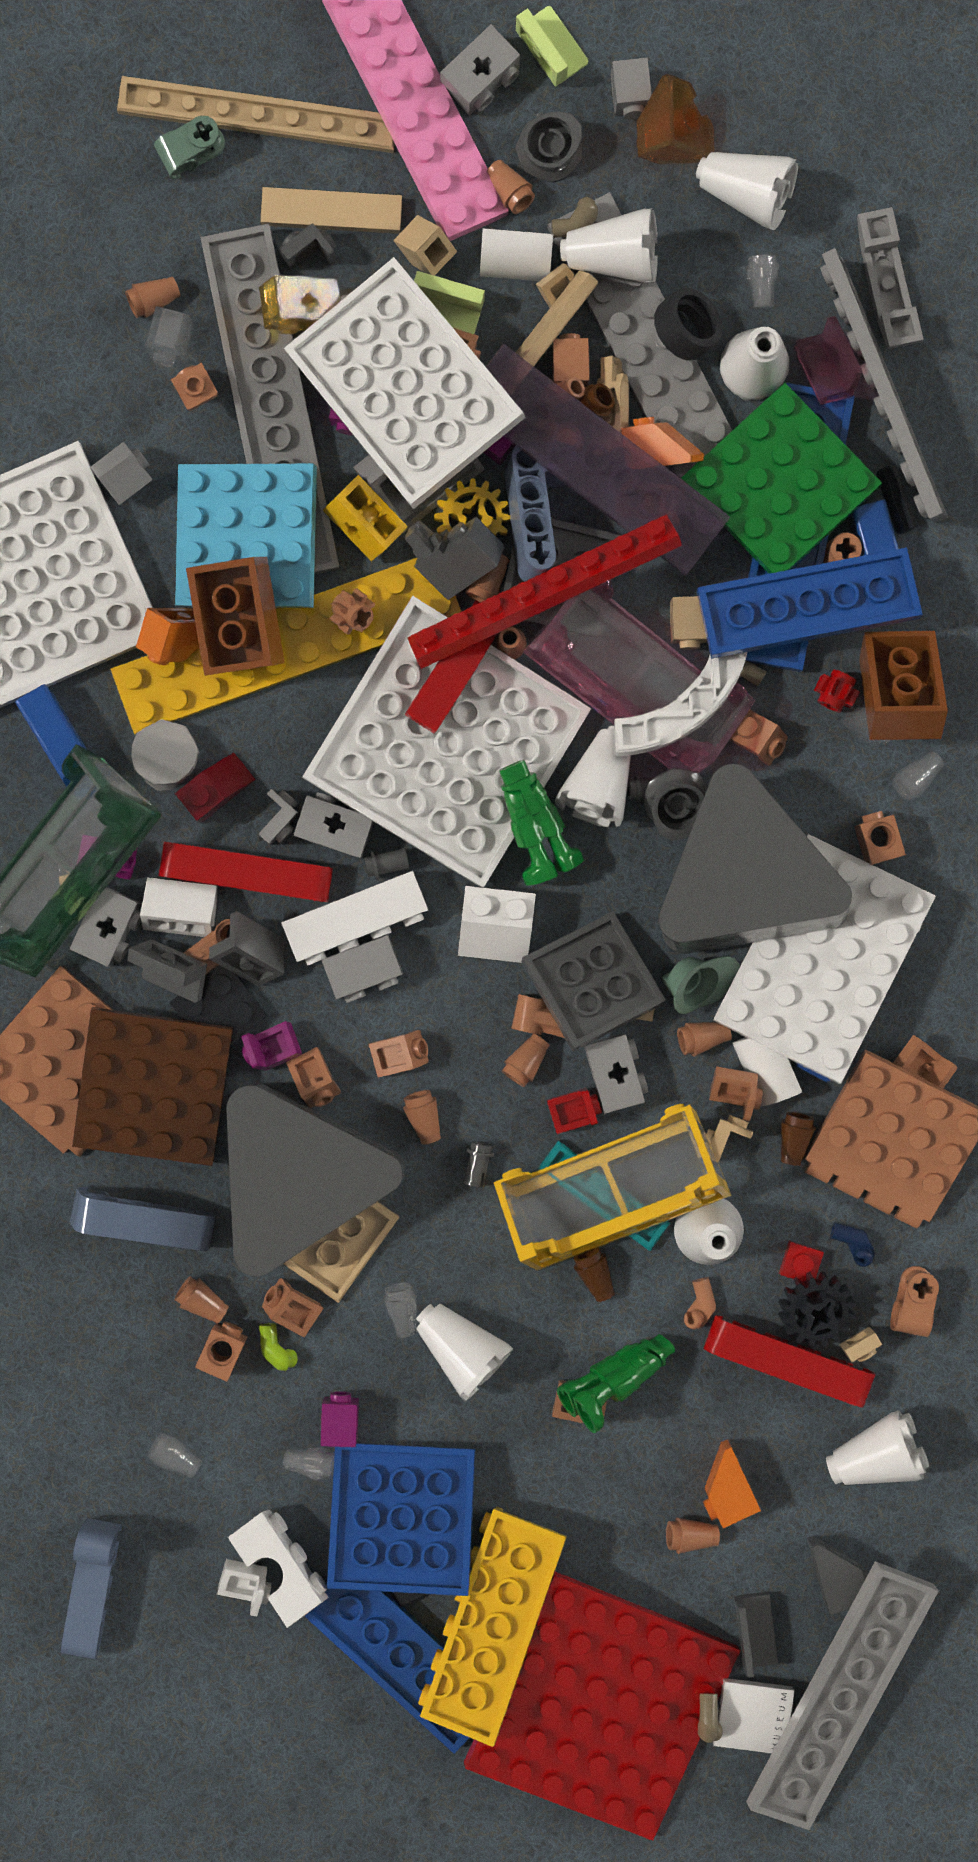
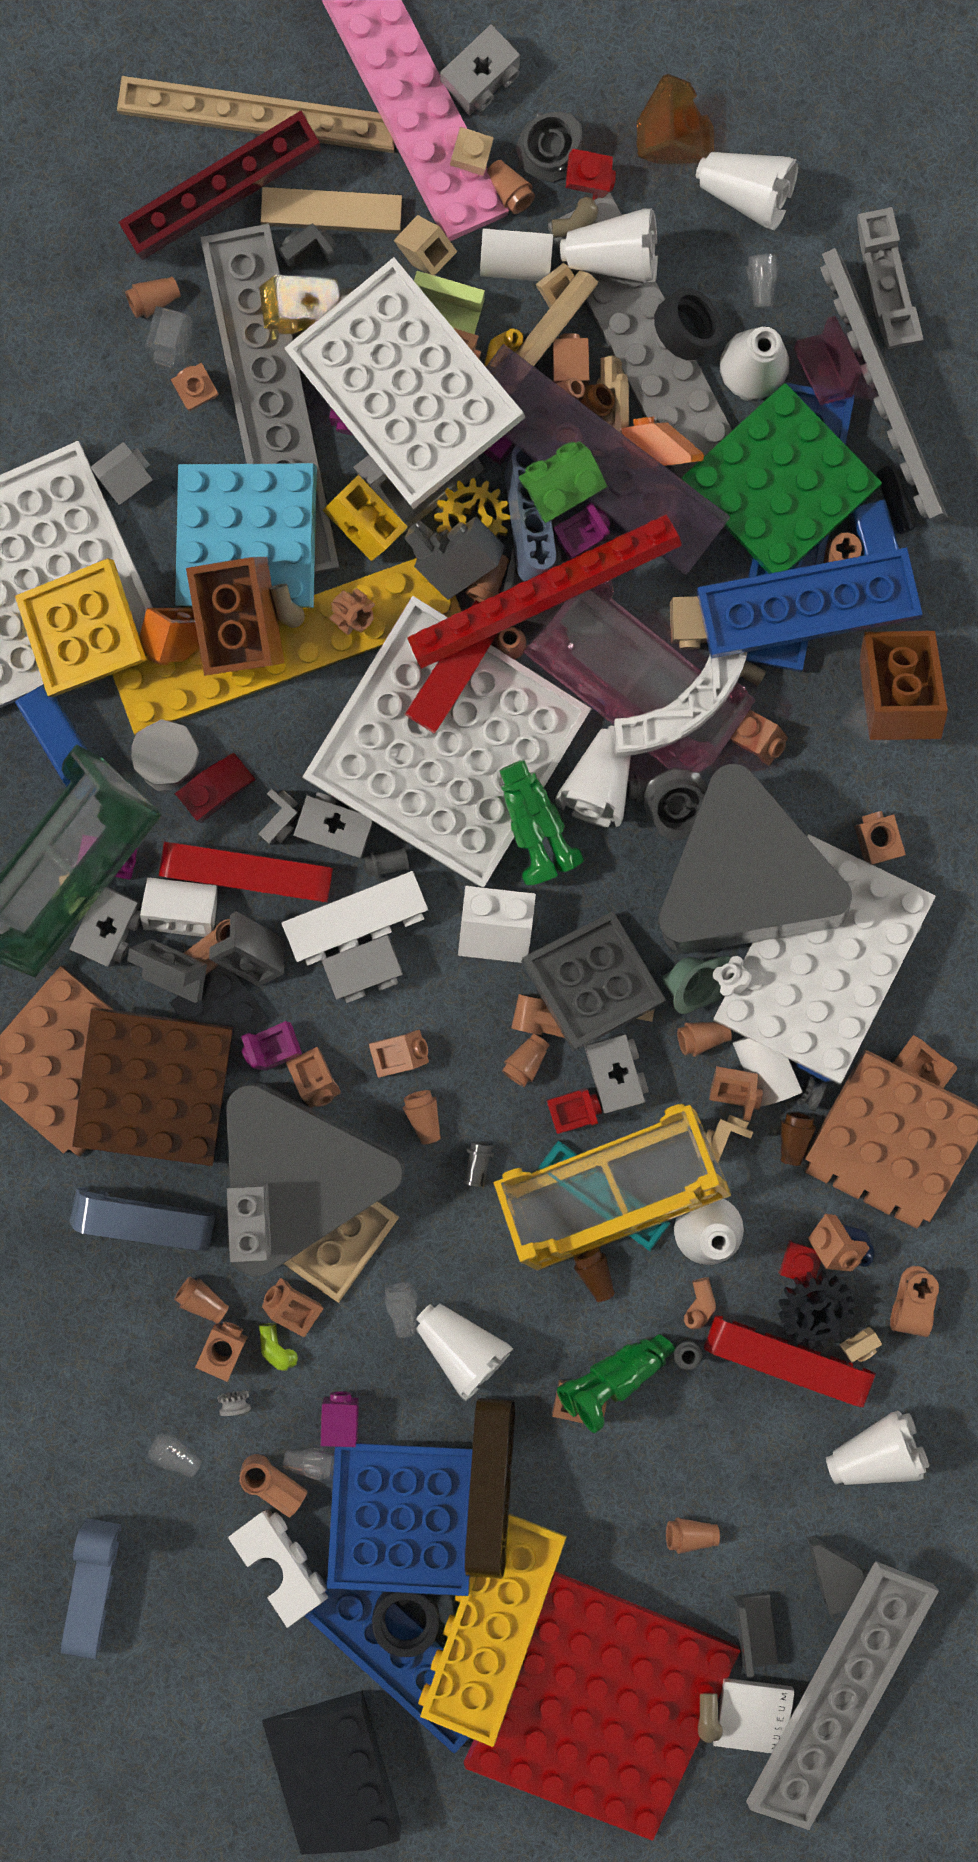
(80, 627): none -> yellow plate
(185, 146): sand green piece -> none
(221, 185): none -> dark red brick
(234, 1404): none -> light grey bush
(245, 1584): white bracket -> none
(249, 1222): none -> light grey brick
(274, 1488): none -> nougat piece
(286, 610): none -> dark tan arm
(333, 1776): none -> black slope
(405, 1647): none -> black tyre
(471, 151): none -> tan plate
(490, 1488): none -> dark brown beam
(512, 338): none -> yellow arm
(550, 44): yellowish green panel -> none
(563, 480): none -> bright green bracket
(582, 531): none -> magenta bracket
(590, 173): none -> red bracket
(630, 87): light grey brick -> none
(692, 1360): none -> dark grey pin
(728, 1489): orange slope -> none
(738, 982): none -> white plate
(812, 1094): none -> dark grey bush
(835, 1245): none -> nougat bracket
(836, 691): red gear -> none
(916, 777): clear cone -> none

